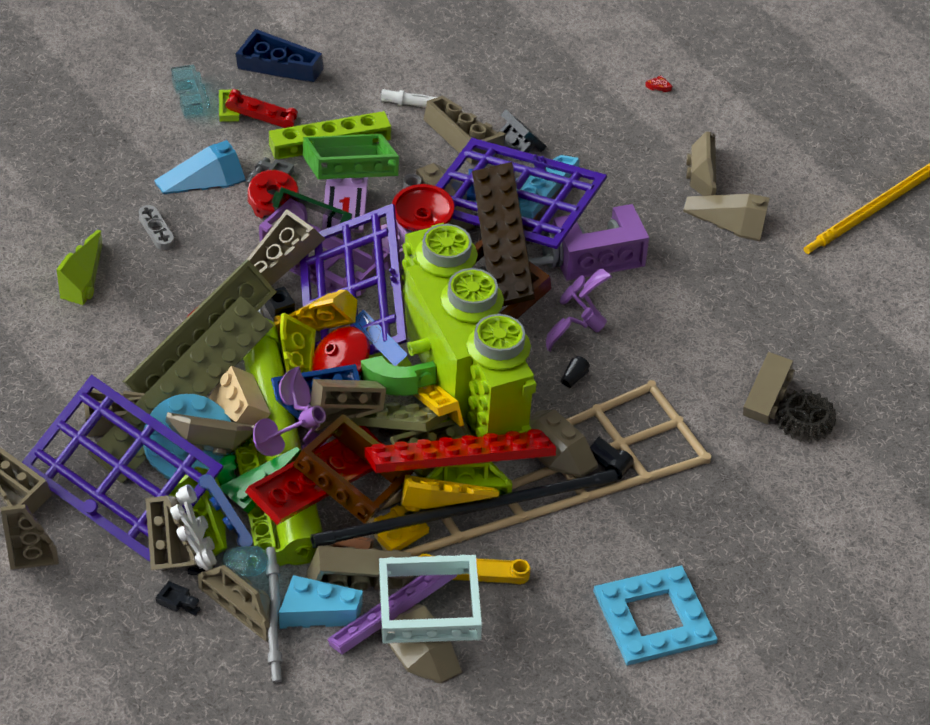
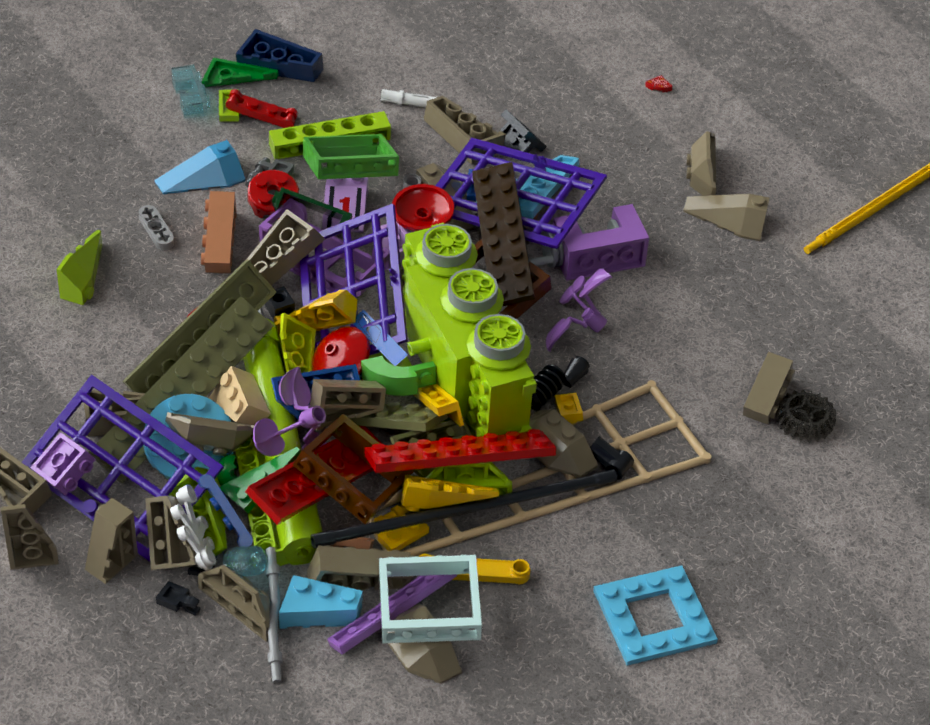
(63, 464): none -> medium lavender plate
(111, 541): none -> dark tan wedge
(220, 232): none -> nougat wedge
(231, 72): none -> green wing
(548, 382): none -> black piece
(569, 407): none -> yellow plate

